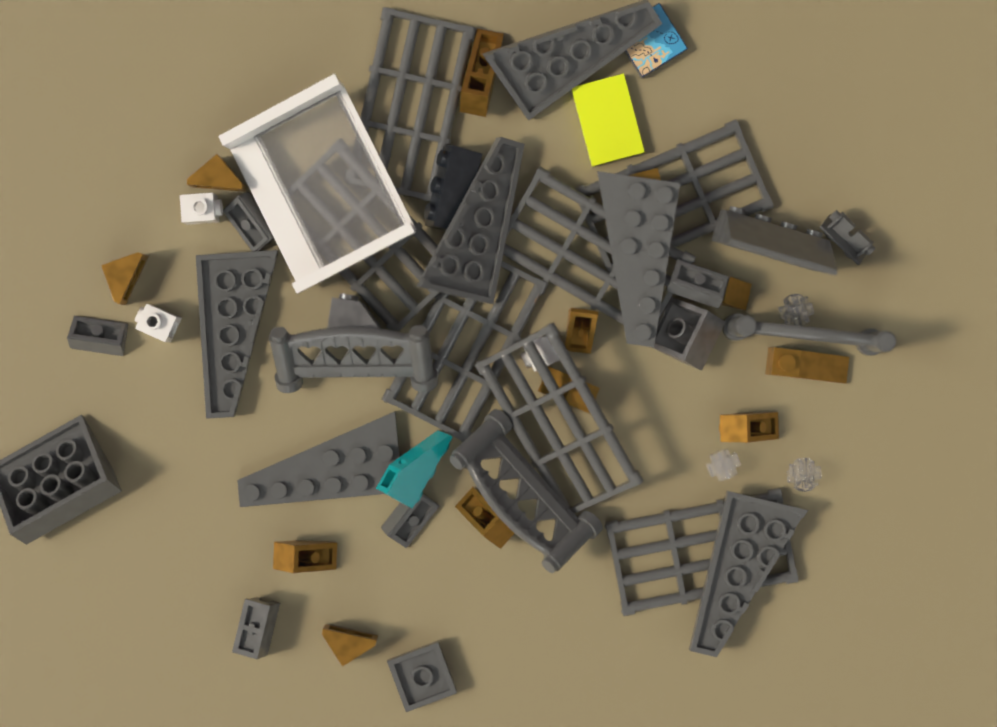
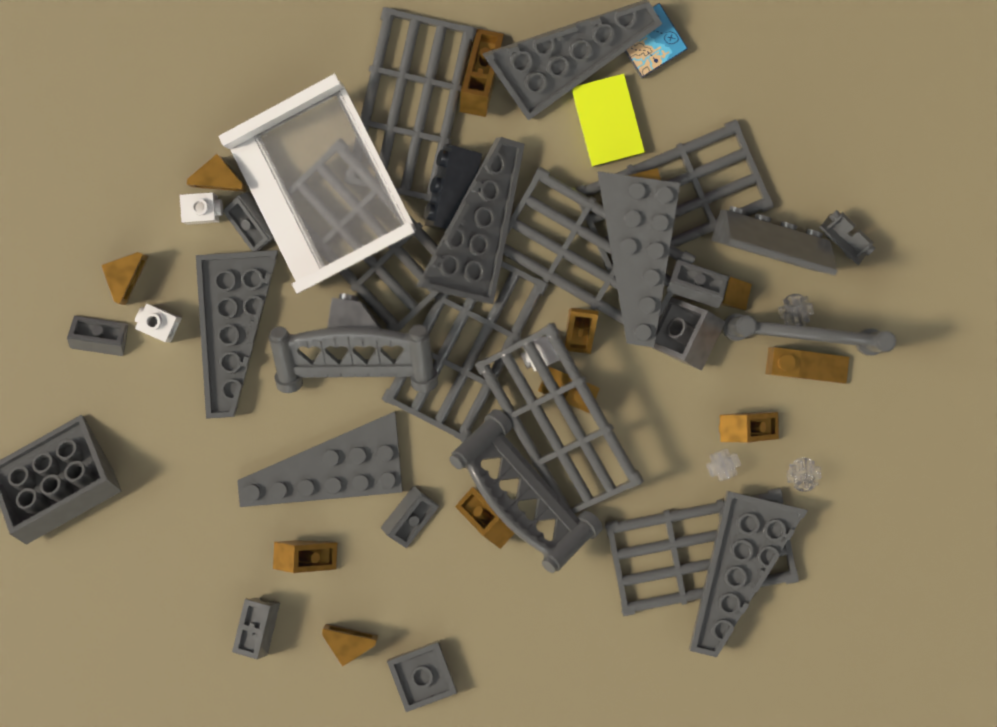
(411, 471): teal slope -> none

